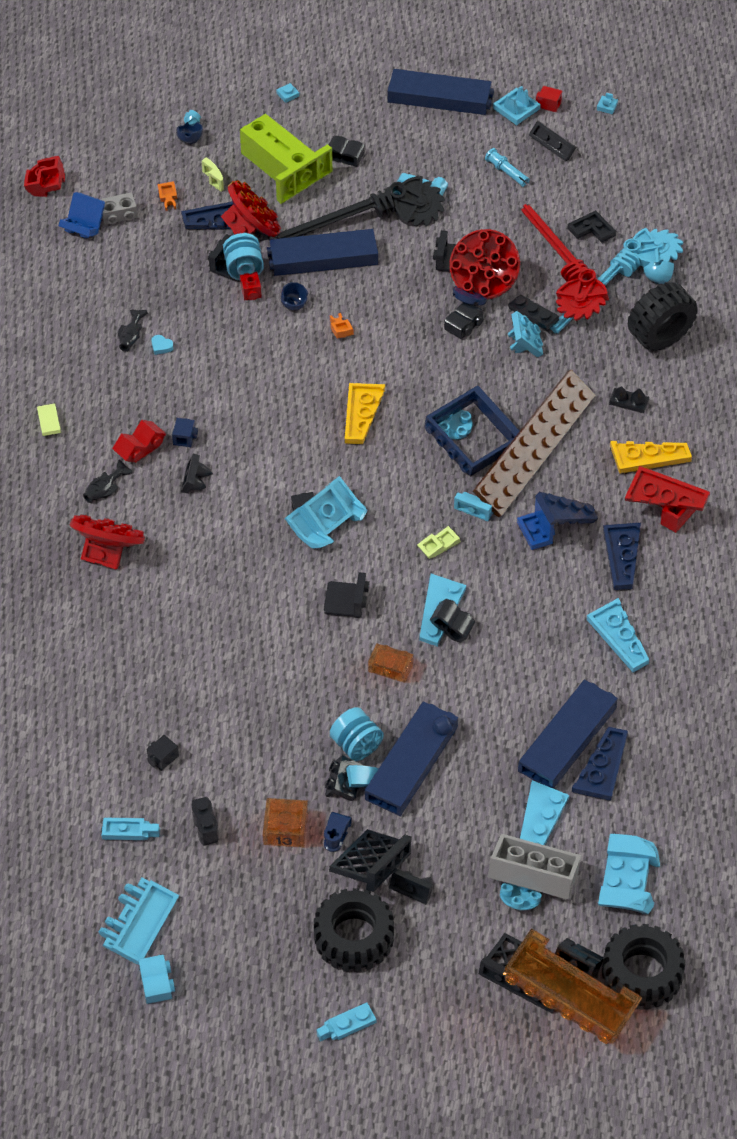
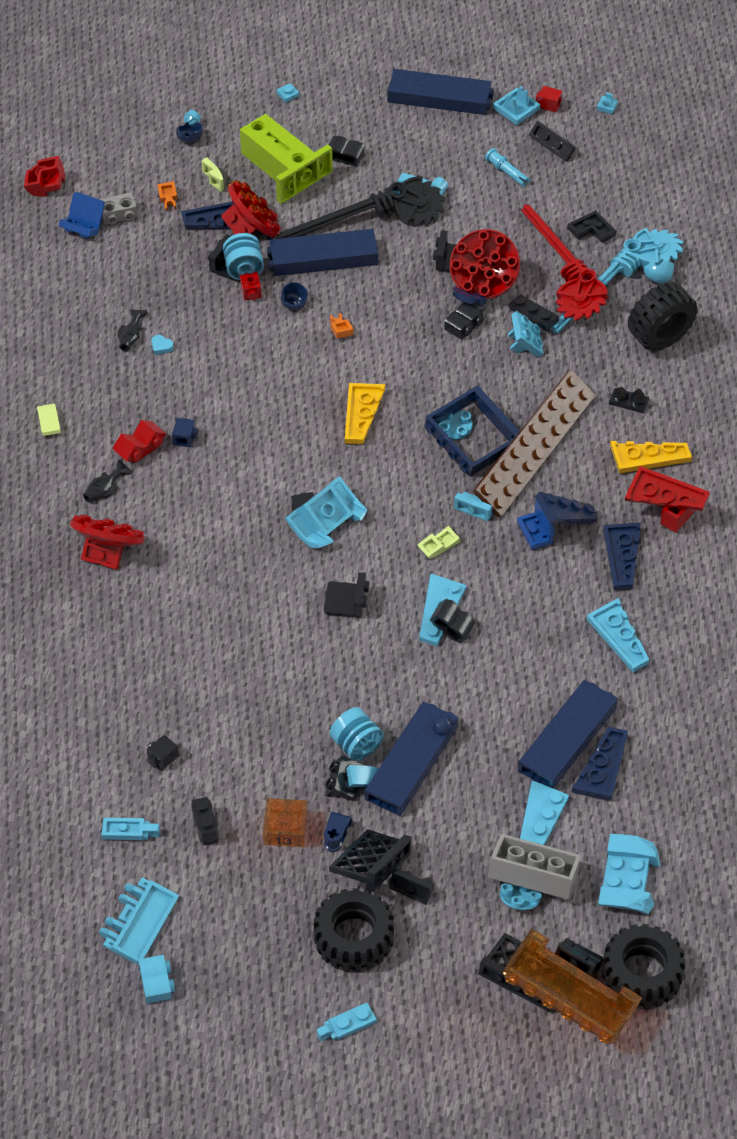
(194, 469): black tile -> none
(390, 662): clear orange brick -> none

